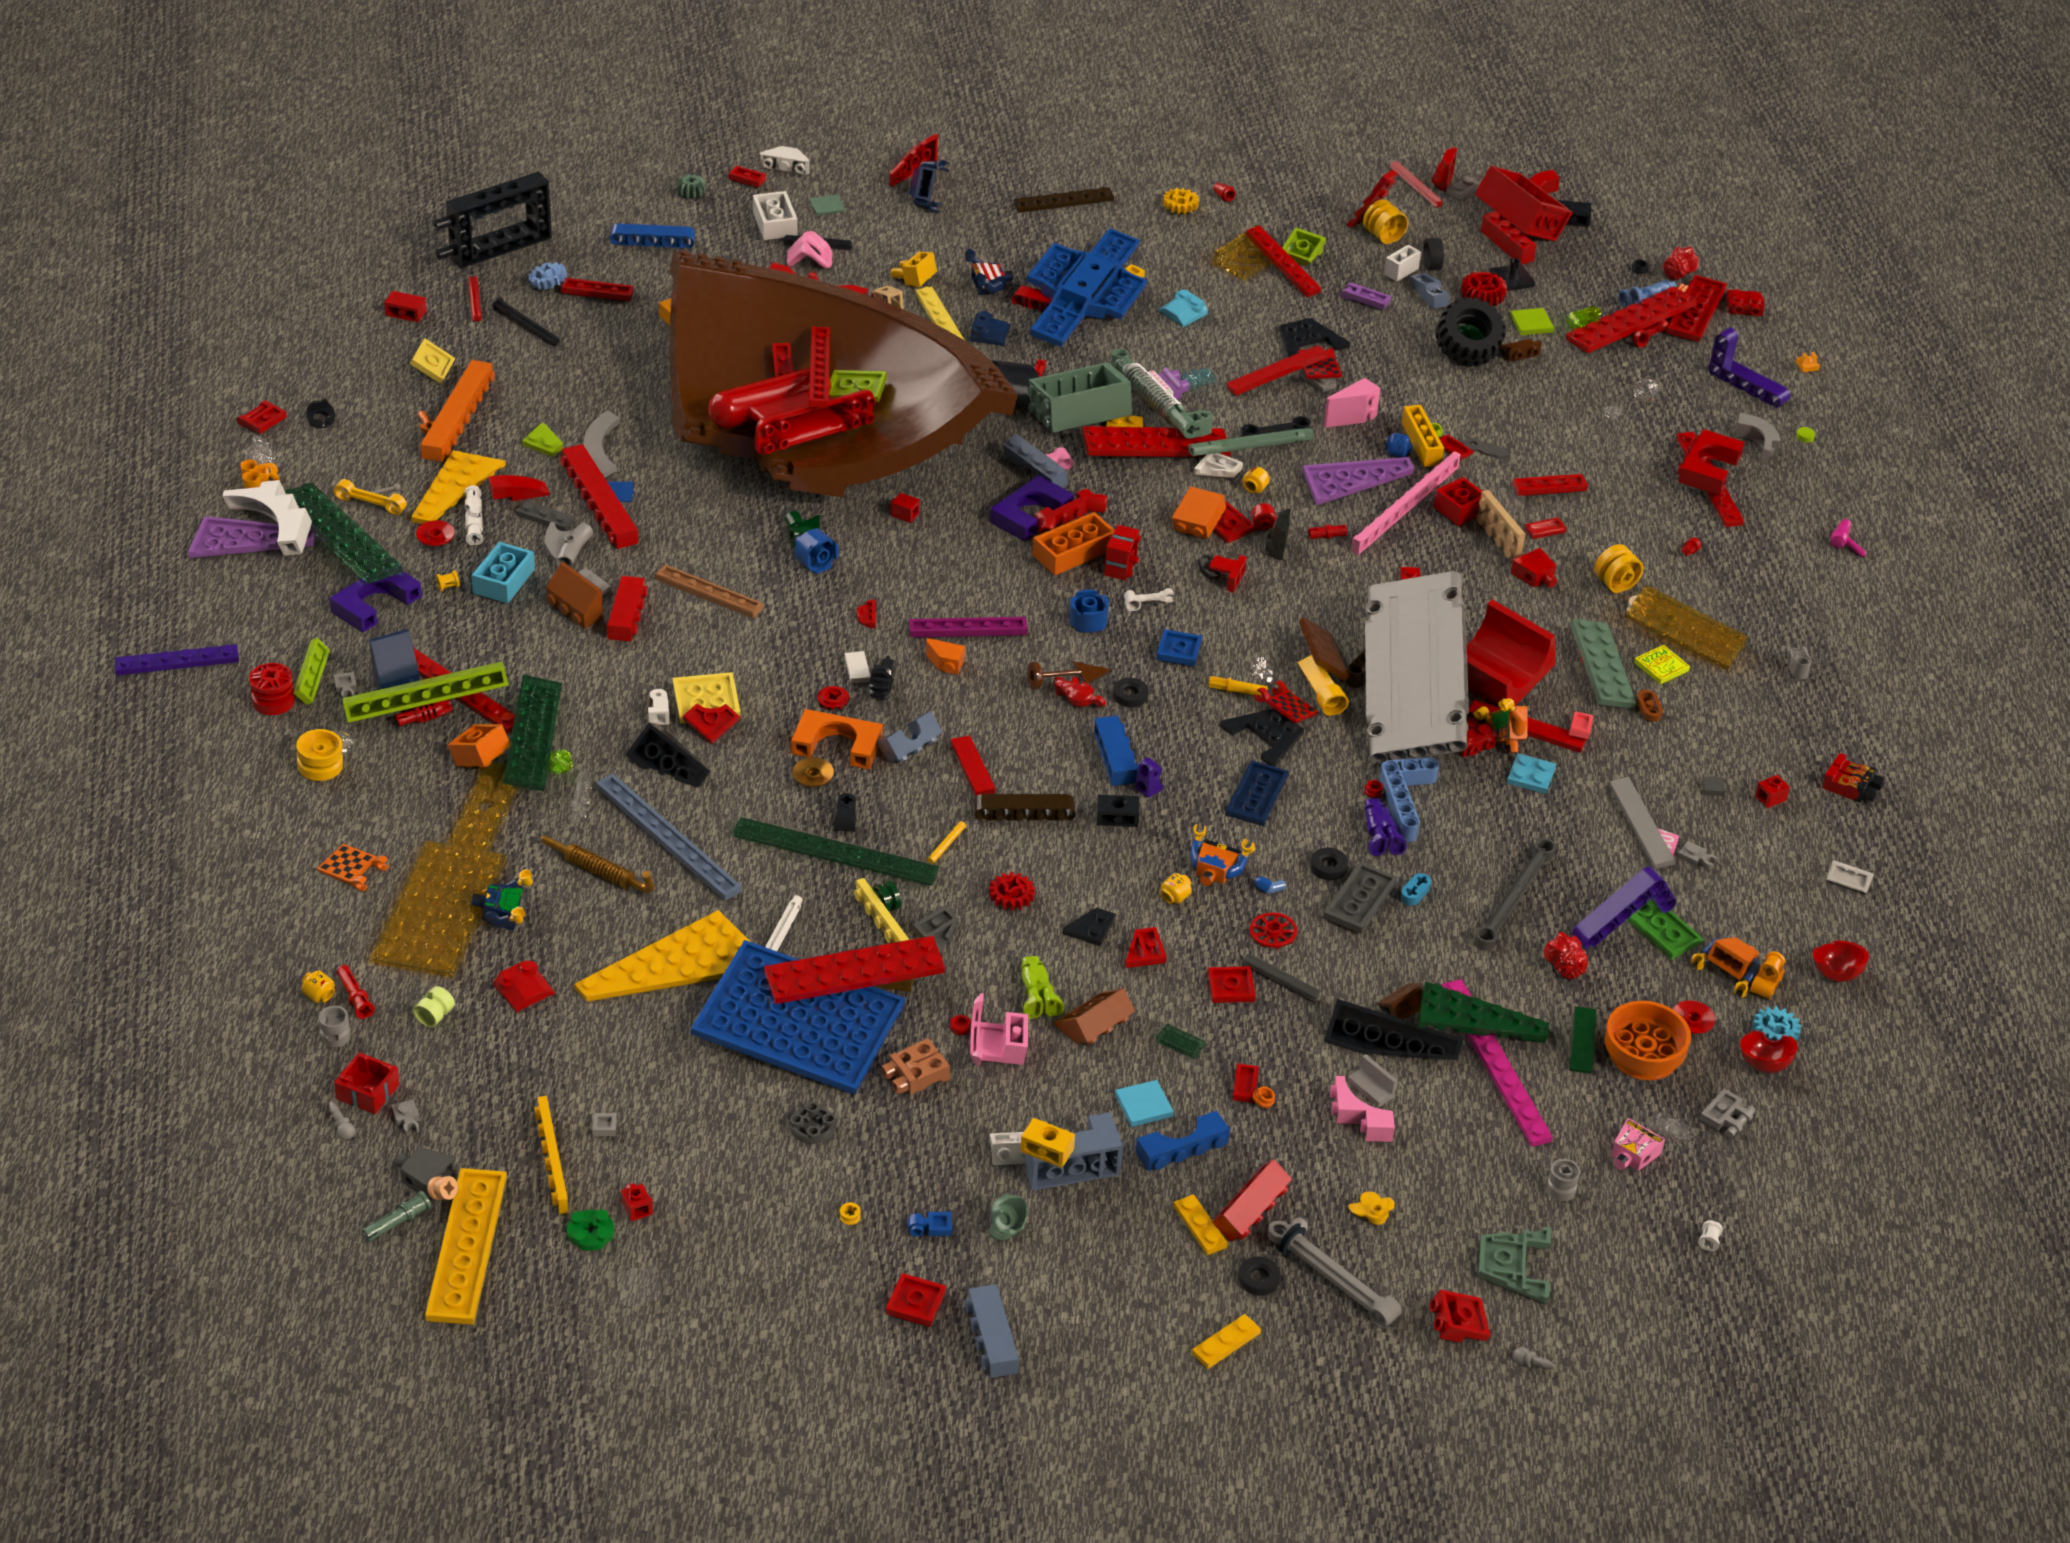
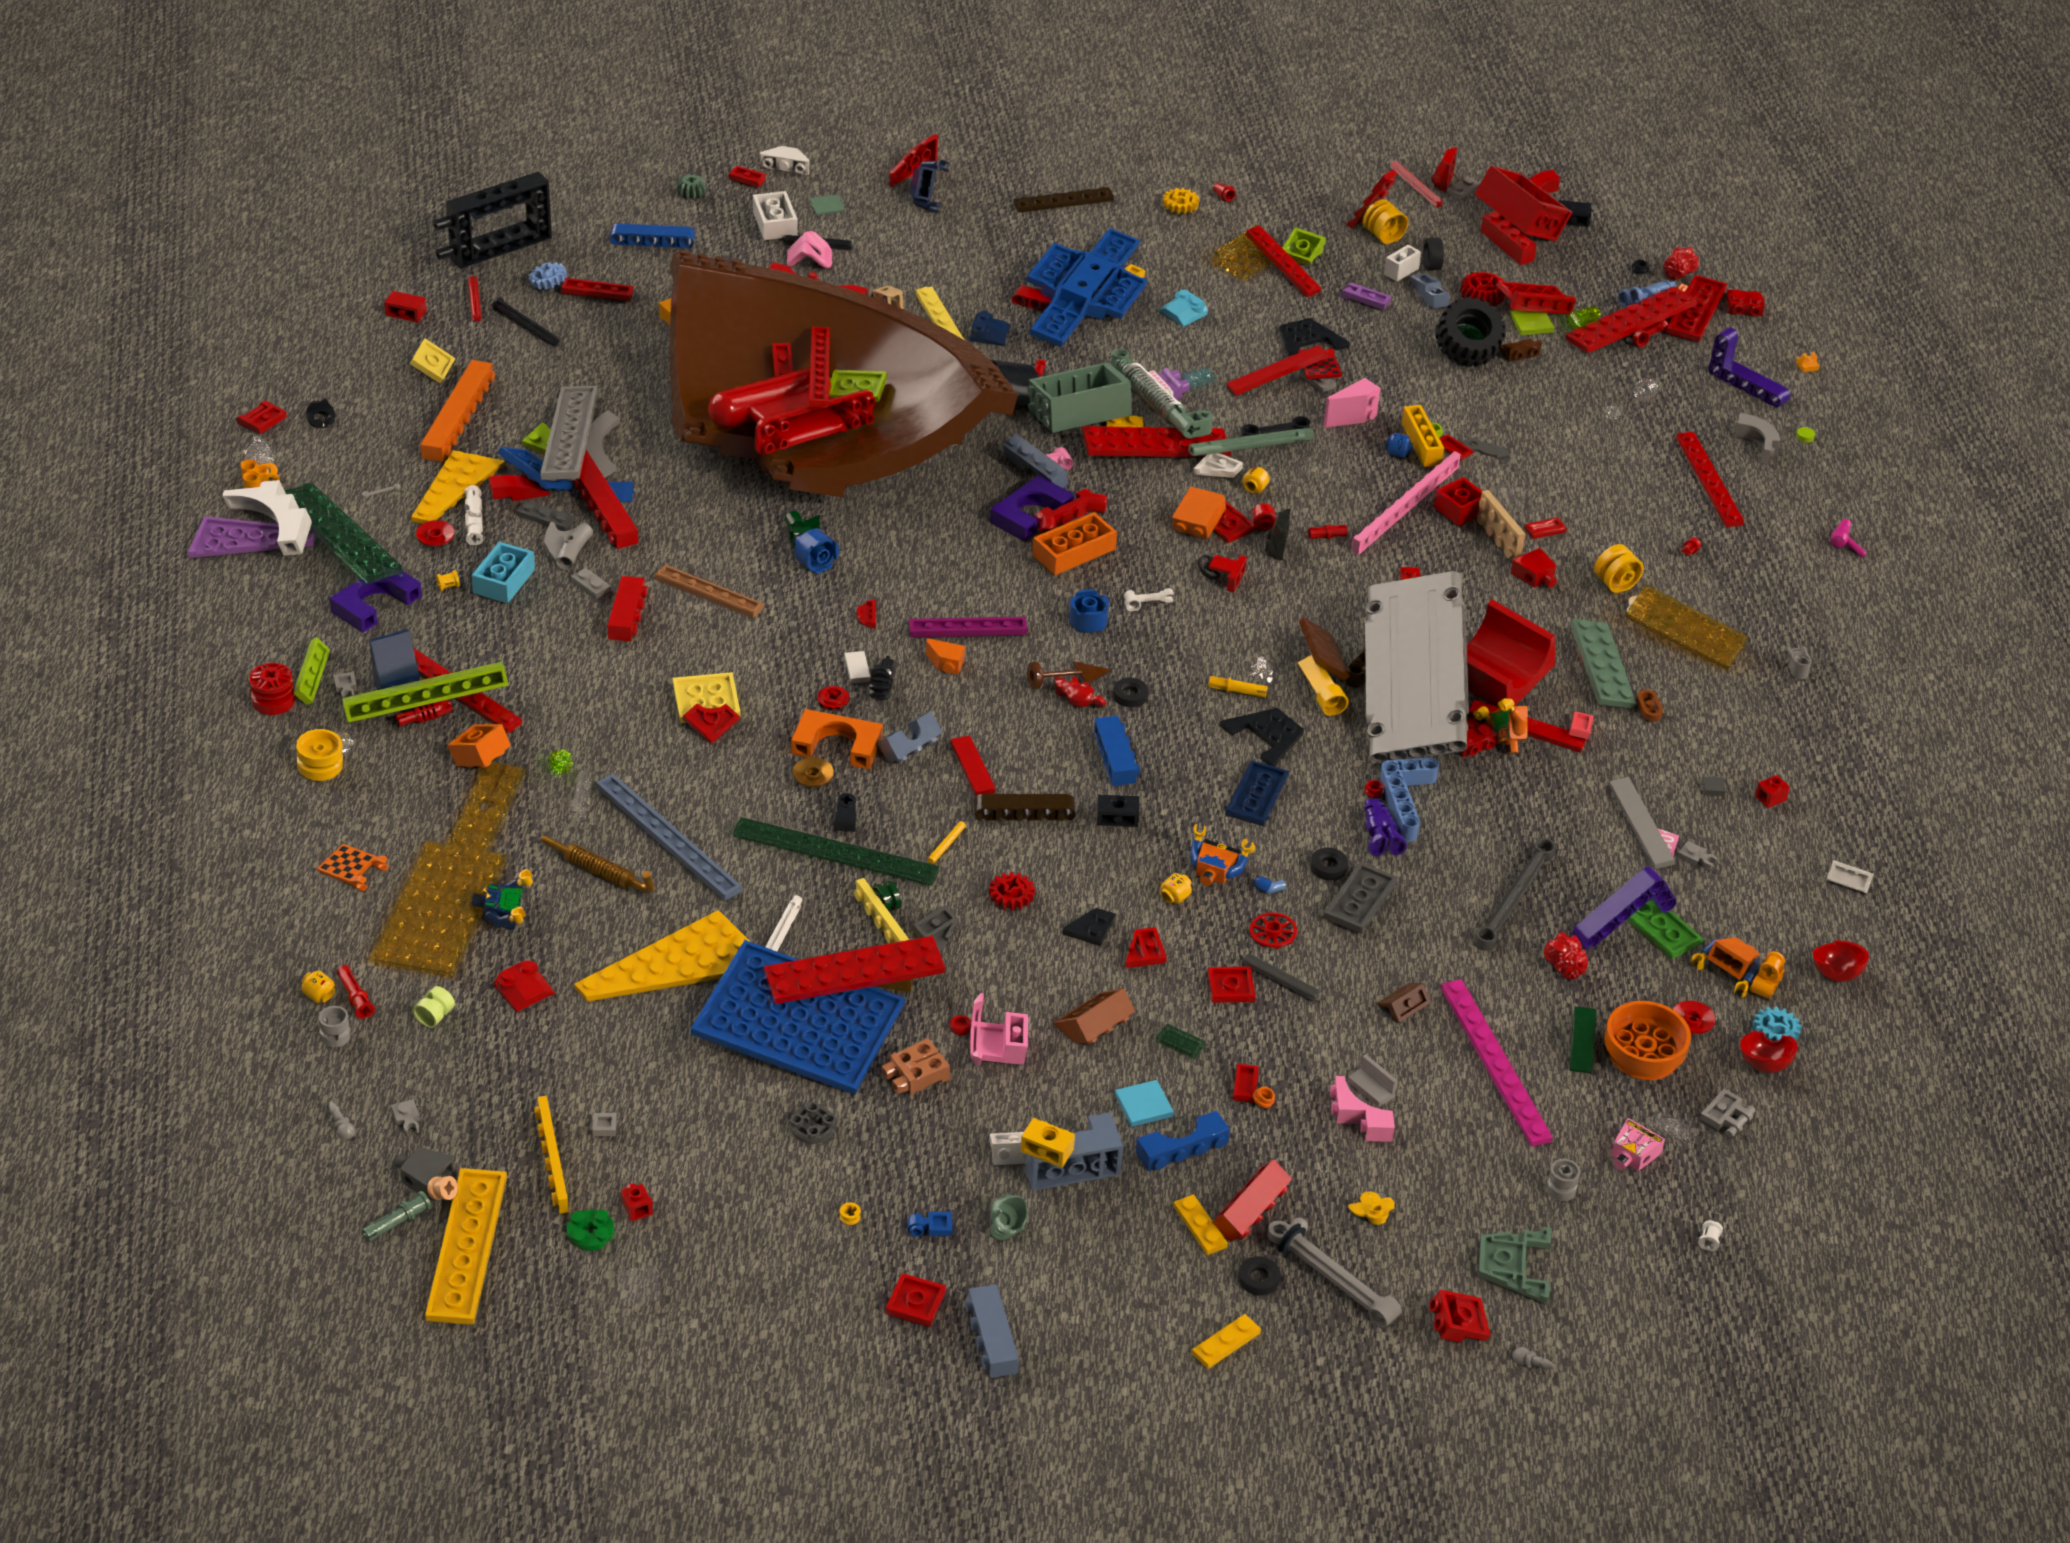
(176, 659): dark purple plate -> none
(366, 1083): red container -> none
(370, 497): yellow piece -> none
(426, 422): orange bar -> none
(532, 466): none -> blue plate
(532, 733): clear green plate -> none
(569, 433): none -> light grey plate
(575, 596): dark orange slope -> none
(658, 710): white leg -> none
(664, 753): black wedge -> none
(905, 507): red brick -> none
(916, 270): yellow brick -> none
(987, 276): dark blue torso -> none
(1038, 986): lime piece -> none
(1122, 552): red container -> none
(1148, 776): dark purple leg -> none
(1179, 647): blue plate -> none
(1286, 703): red flag -> none
(1345, 478): medium lavender wing -> none
(1384, 1034): black wedge -> none
(1420, 891): dark azure beam -> none
(1472, 1015): dark green wing -> none
(1514, 275): black tile -> none
(1531, 773): medium azure plate -> none
(1537, 297): none -> red fence
(1550, 484): red plate -> none
(1661, 664): neon yellow tile -> none
(1709, 446): red arch -> none
(1852, 780): hips -> none

